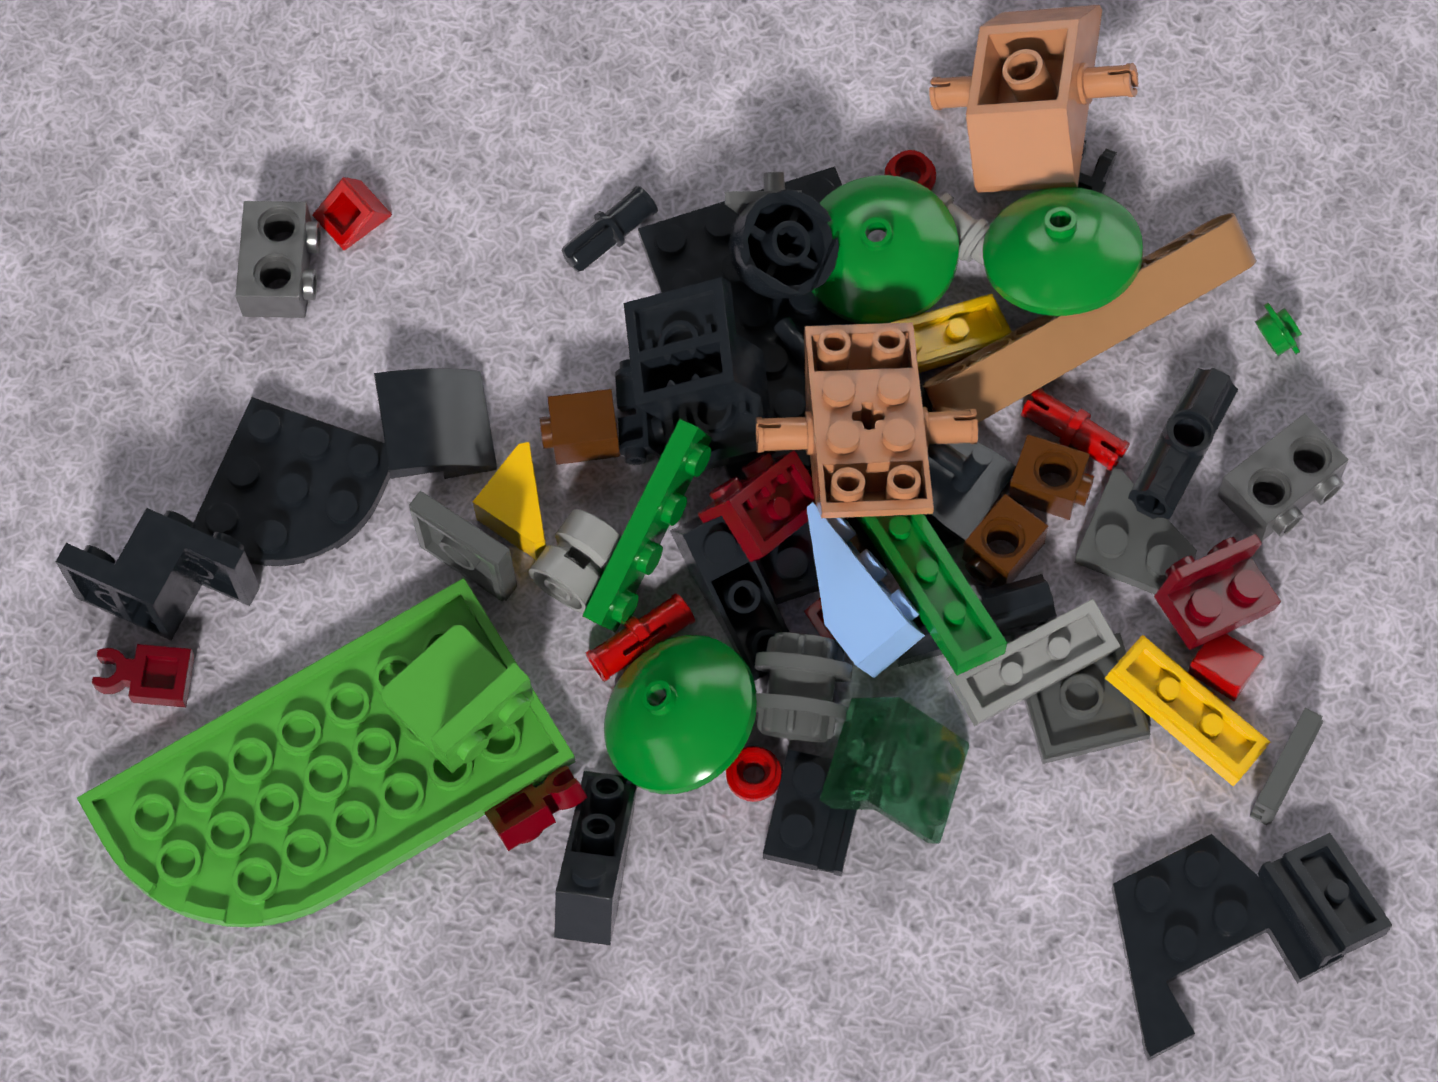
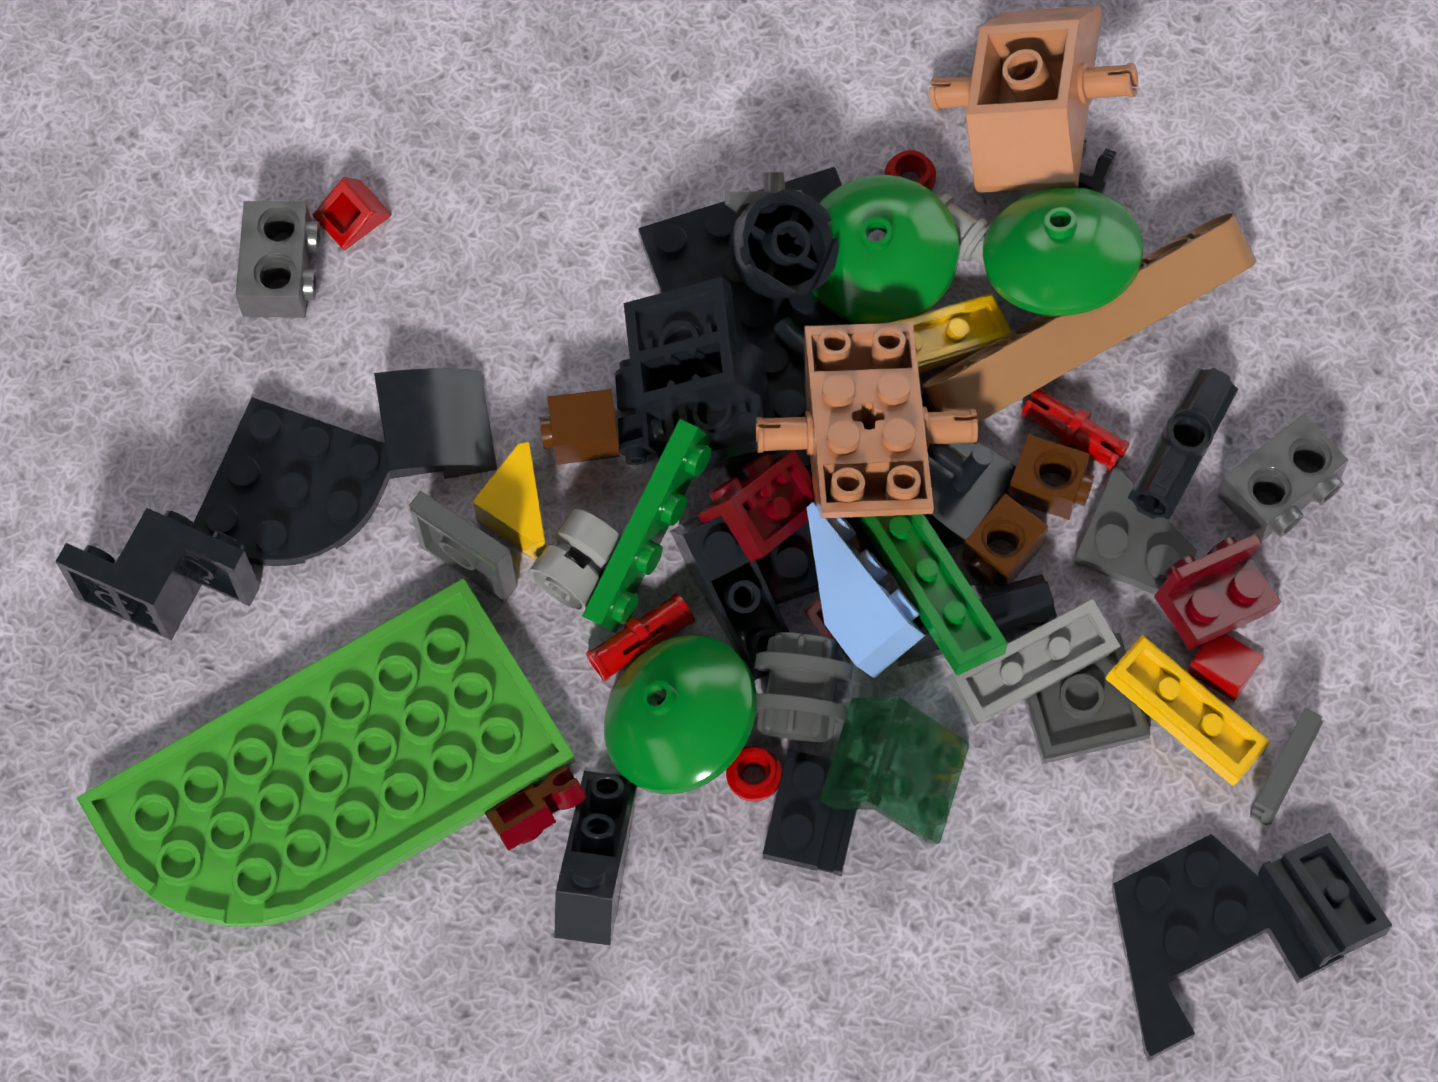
(155, 676): dark red plate -> none
(457, 697): bright green bracket -> none
(609, 229): black axle -> none
(1279, 330): green plate -> none

